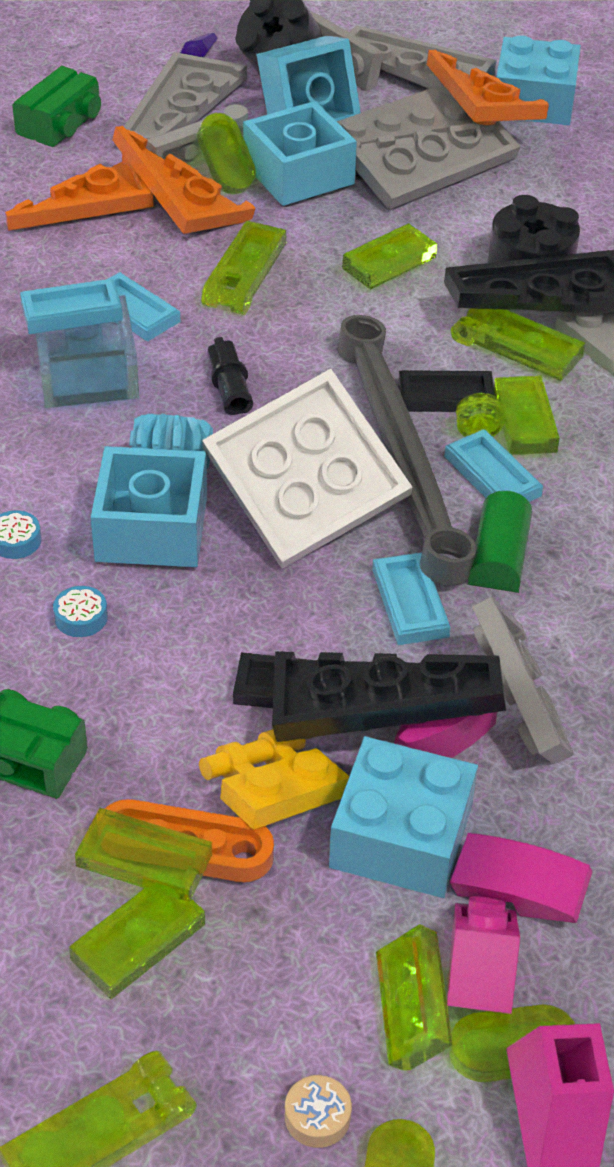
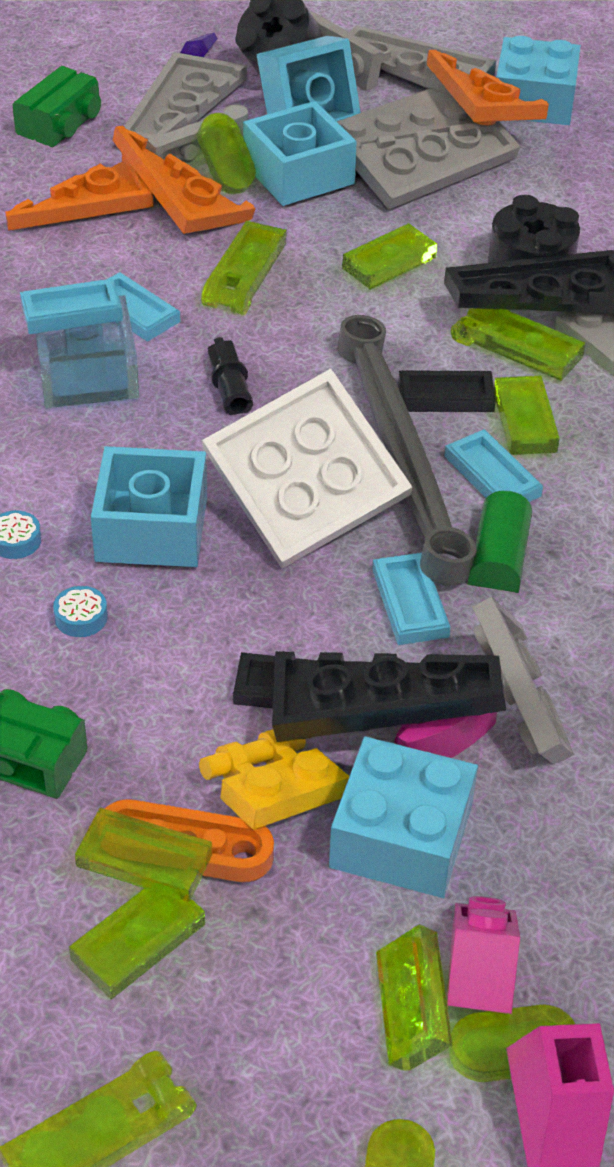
(170, 433): medium azure gear -> none
(318, 1111): tan tile -> none
(479, 413): clear neon green tile -> none
(529, 876): dark pink slope -> none

